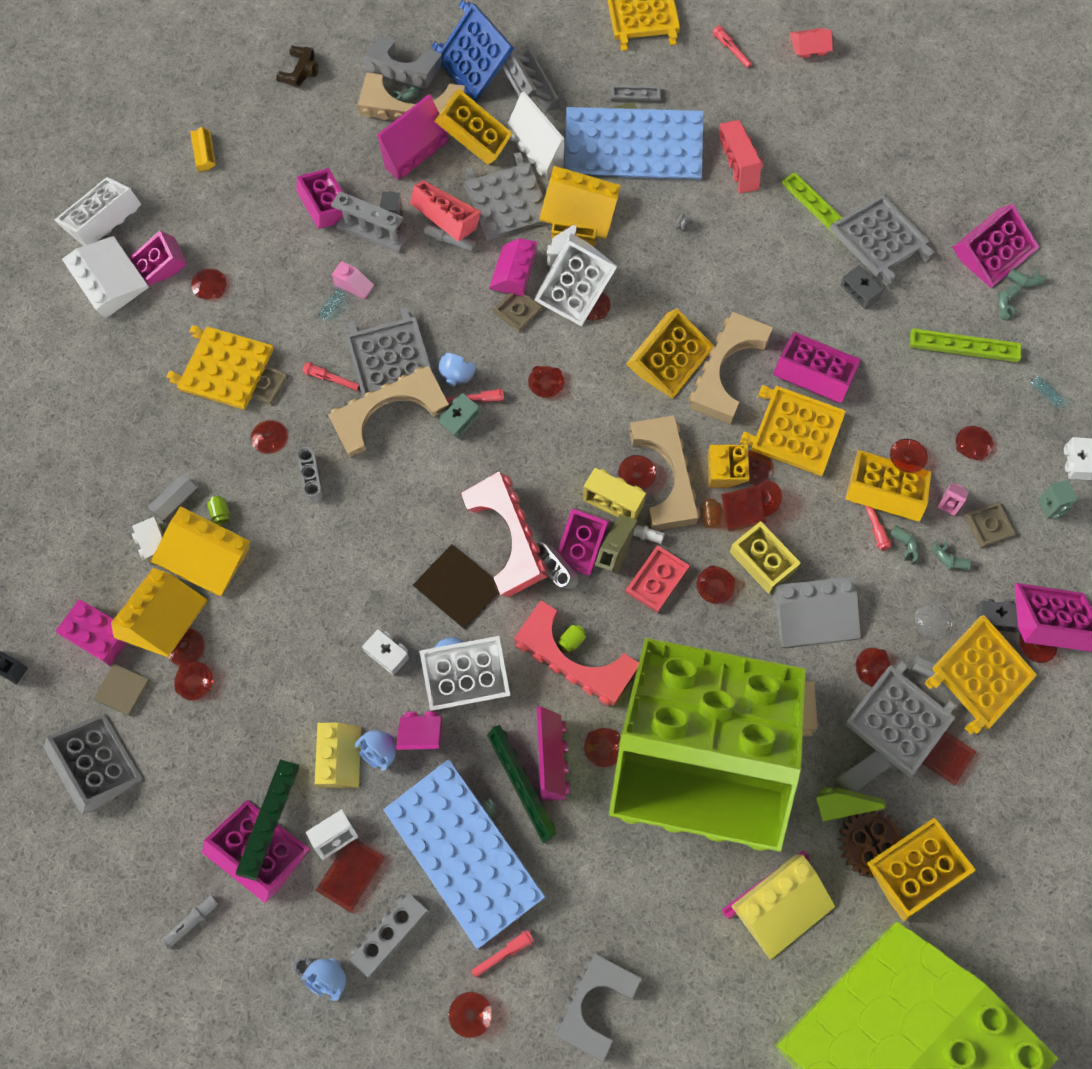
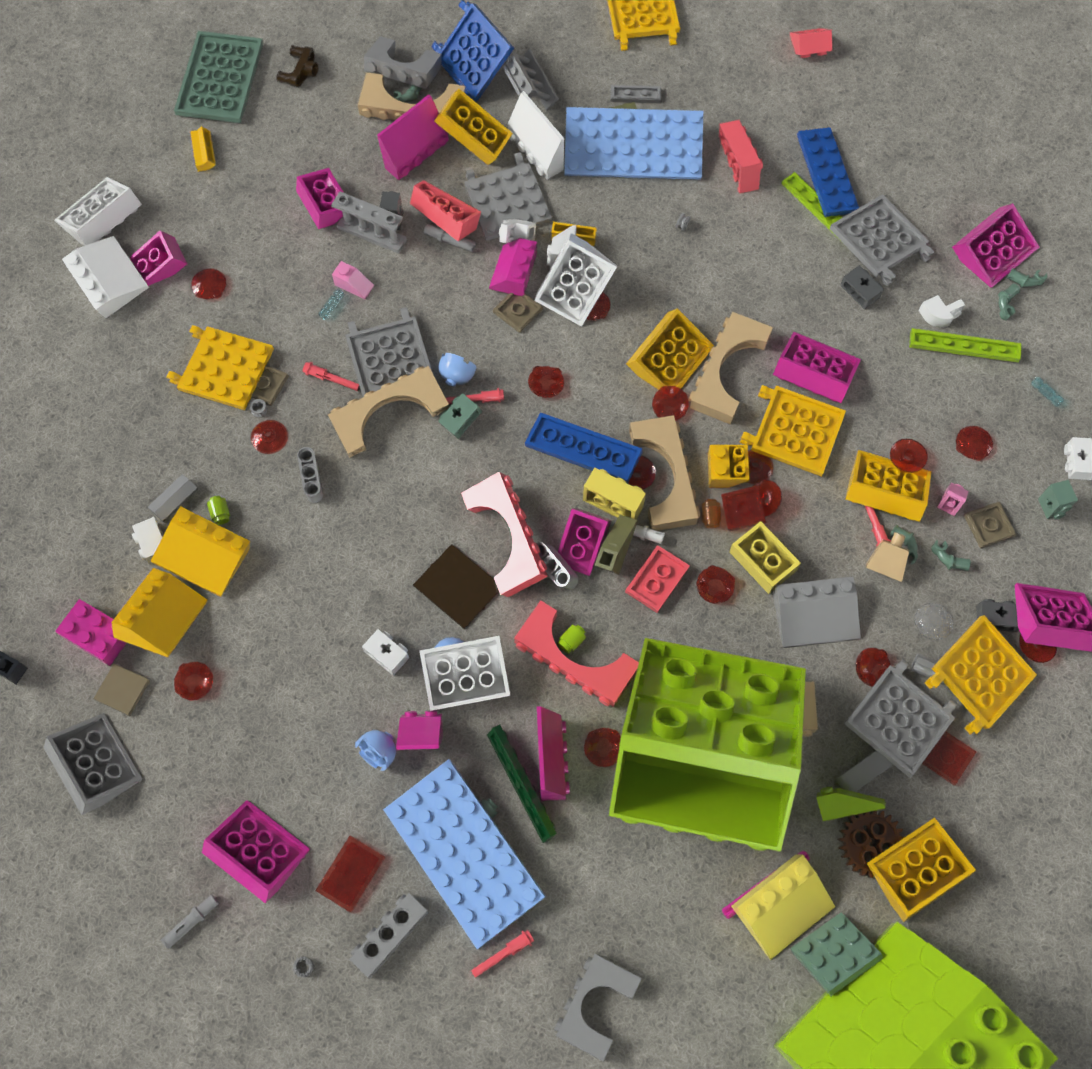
(193, 650): clear red dish -> none
(218, 77): none -> sand green plate
(259, 413): none -> light grey bush
(267, 820): dark green plate -> none
(325, 977): light blue cylinder -> none
(331, 834): white brick -> none
(337, 756): light yellow slope -> none
(458, 1014): clear red dish -> none
(515, 229): none -> white brick
(579, 200): yellow slope -> none
(583, 447): none -> blue plate
(670, 402): none -> clear red dish
(722, 36): coral pin -> none
(827, 172): none -> blue plate
(836, 954): none -> sand green plate
(890, 557): none -> tan torso
(938, 314): none -> white brick

